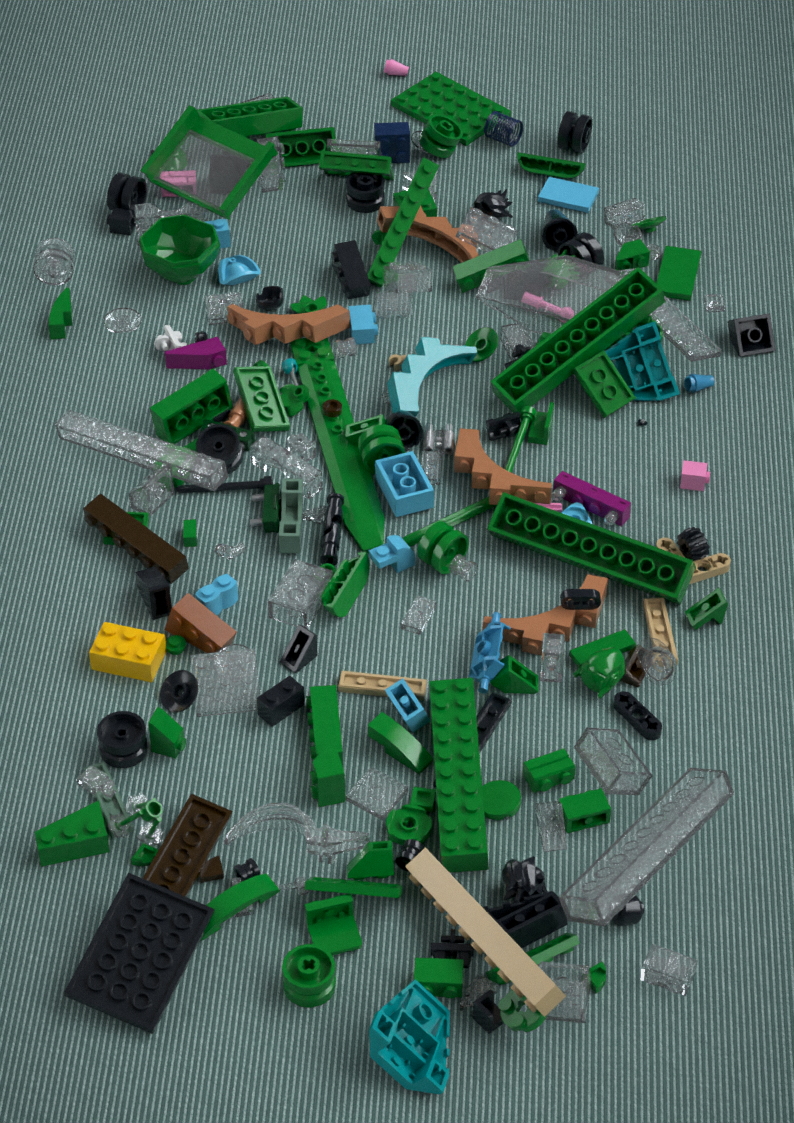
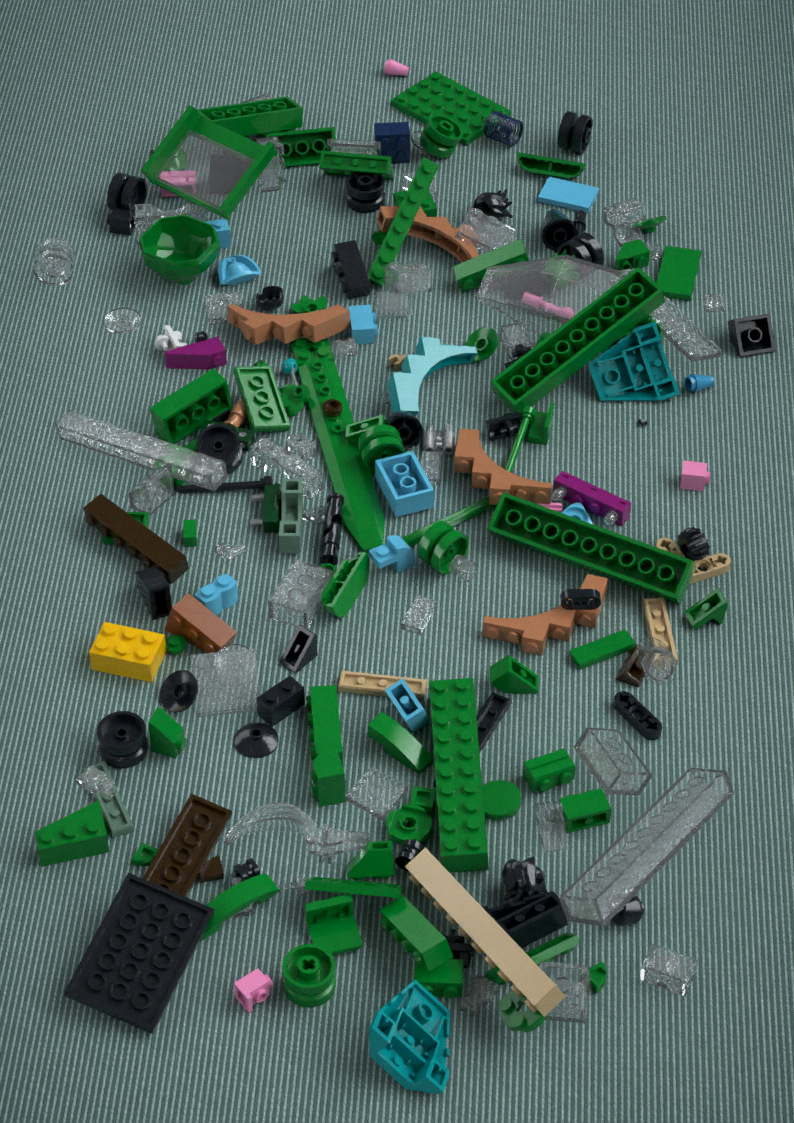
(60, 315): green slope -> none
(139, 808): clear plant -> none
(253, 989): none -> bright pink brick
(256, 740): none -> black dish
(415, 933): none -> green brick
(486, 653): dark azure plate -> none
(486, 1012): black panel -> none
(552, 657): clear brick -> none
(579, 221): none -> black pin
(602, 670): green helmet -> none
(603, 384): green tile -> none

